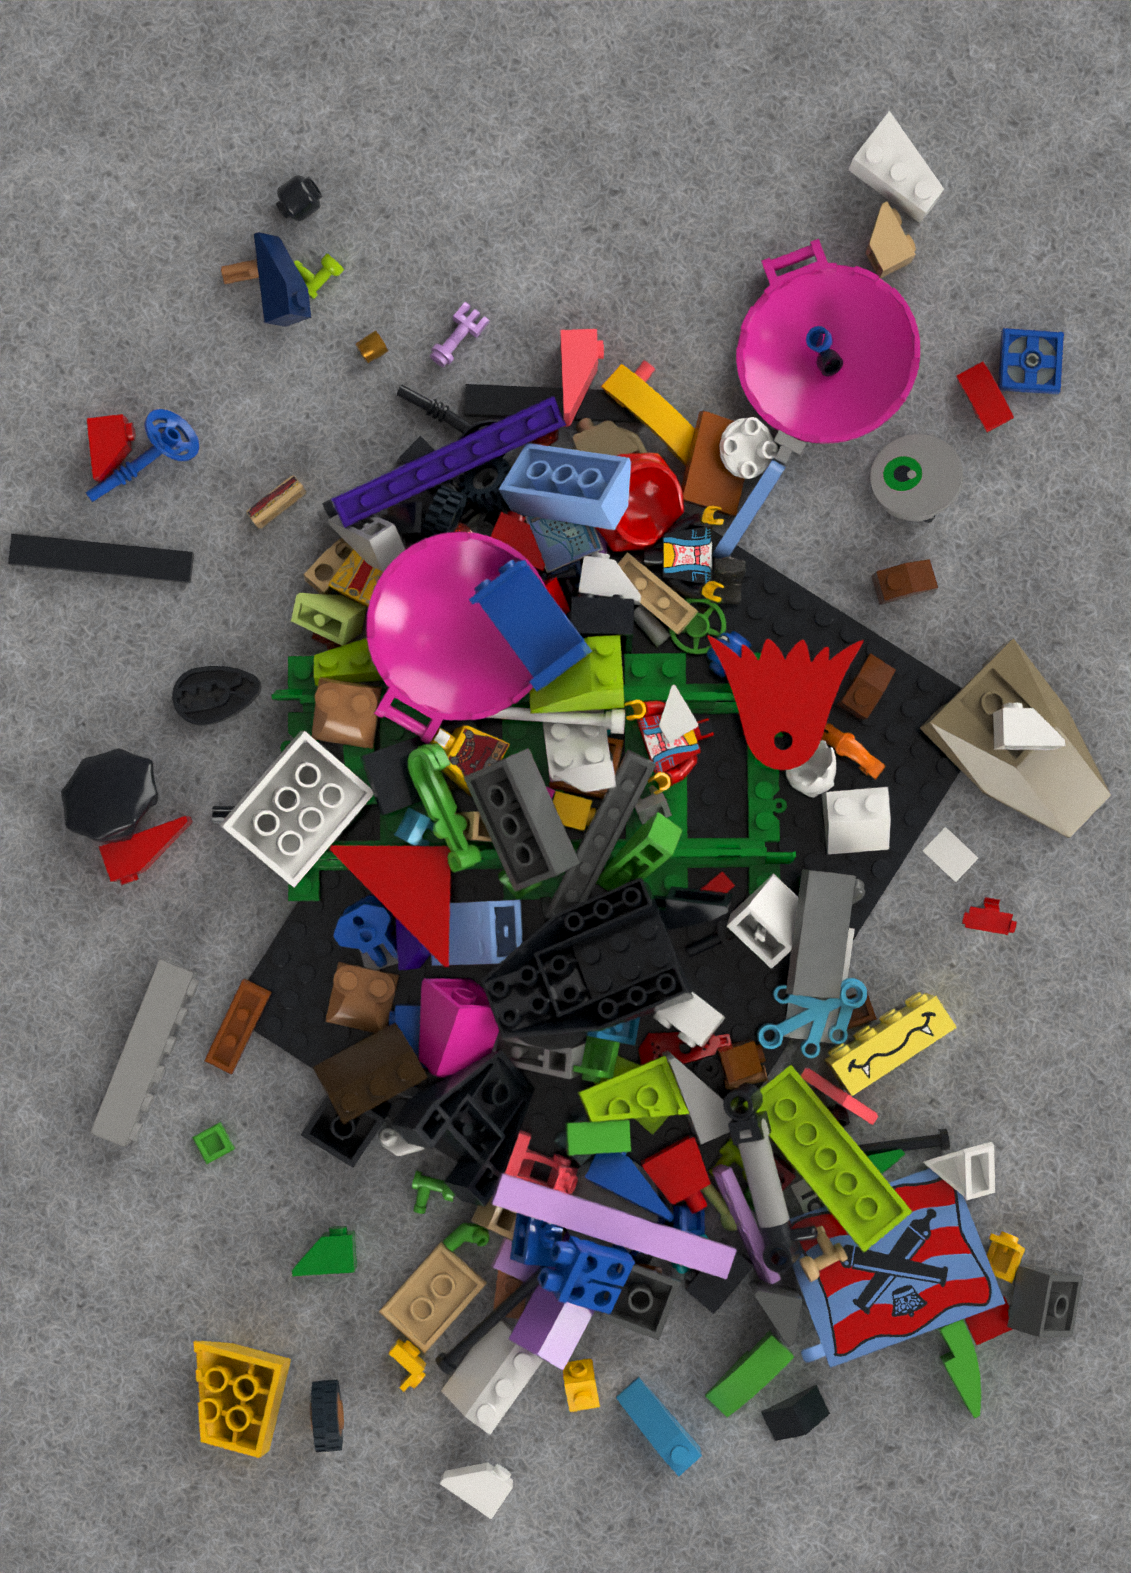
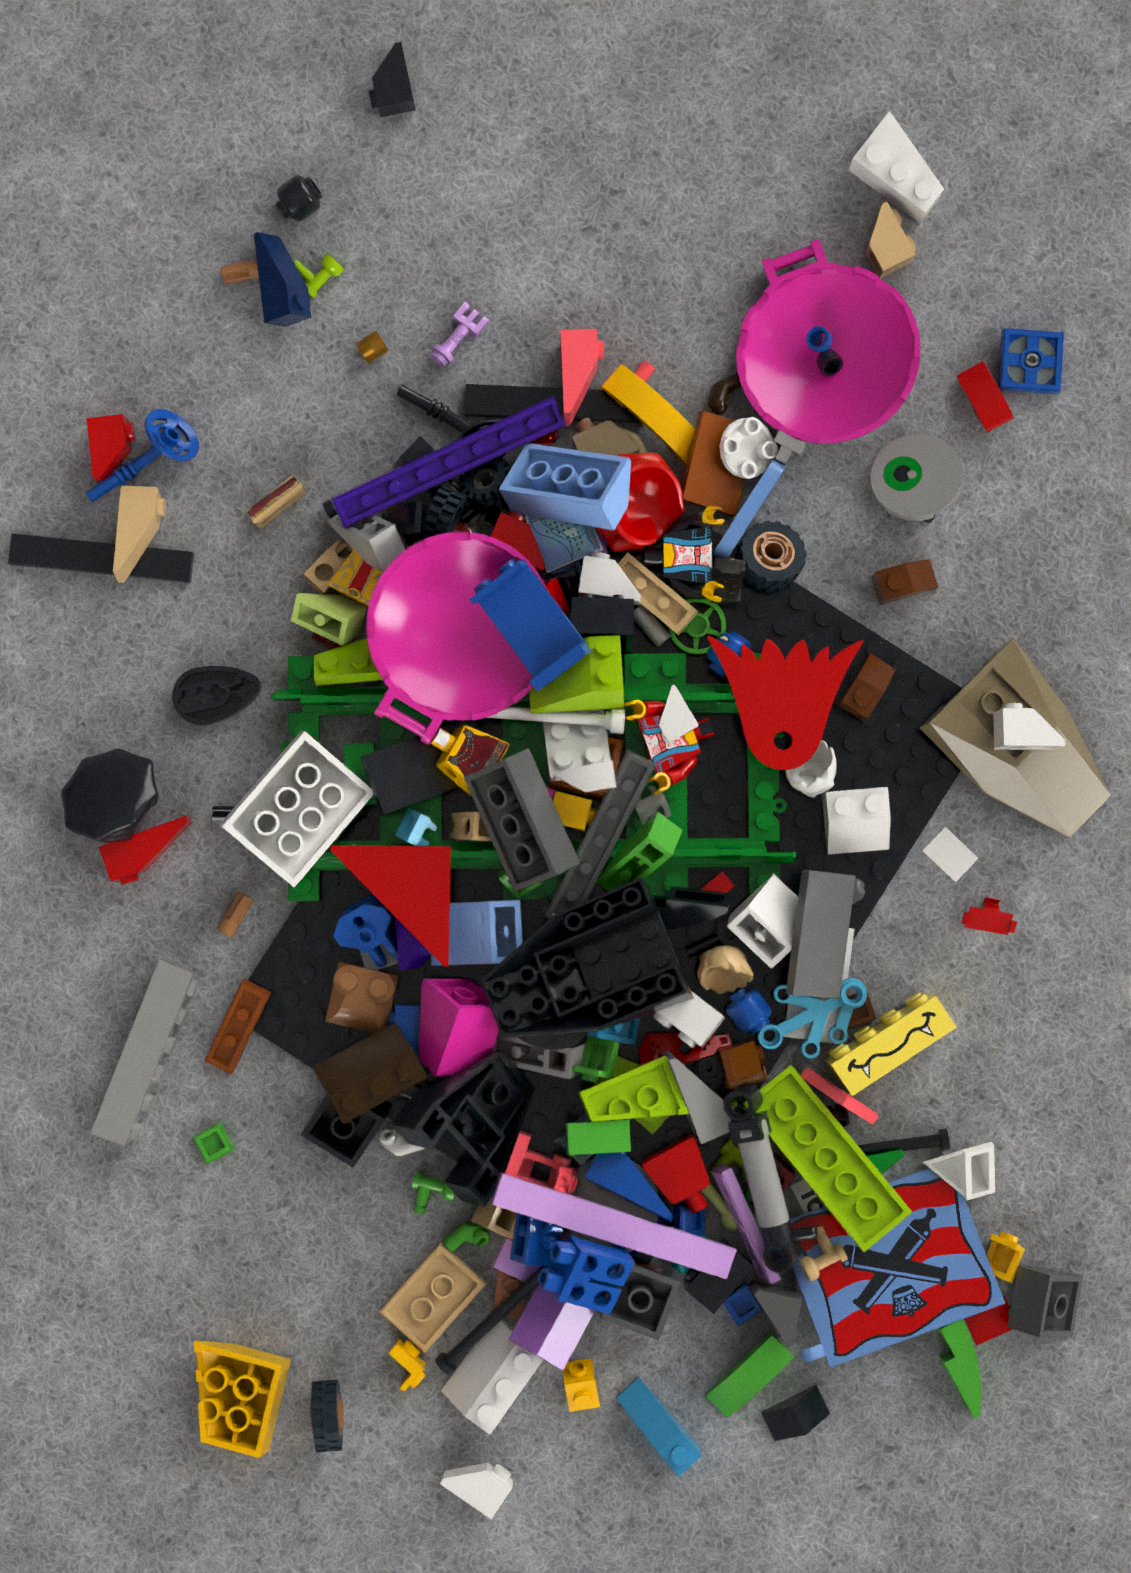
(136, 526): none -> tan slope
(235, 912): none -> medium nougat piece
(330, 1254): green slope -> none
(345, 712): medium nougat slope -> none
(392, 85): none -> black slope
(424, 769): bright green piece -> none
(720, 391): none -> dark brown arm
(724, 969): none -> tan hair
(742, 1304): none -> blue tile
(748, 1011): none -> blue head
(782, 544): none -> black wheel
(847, 746): orange piece -> none

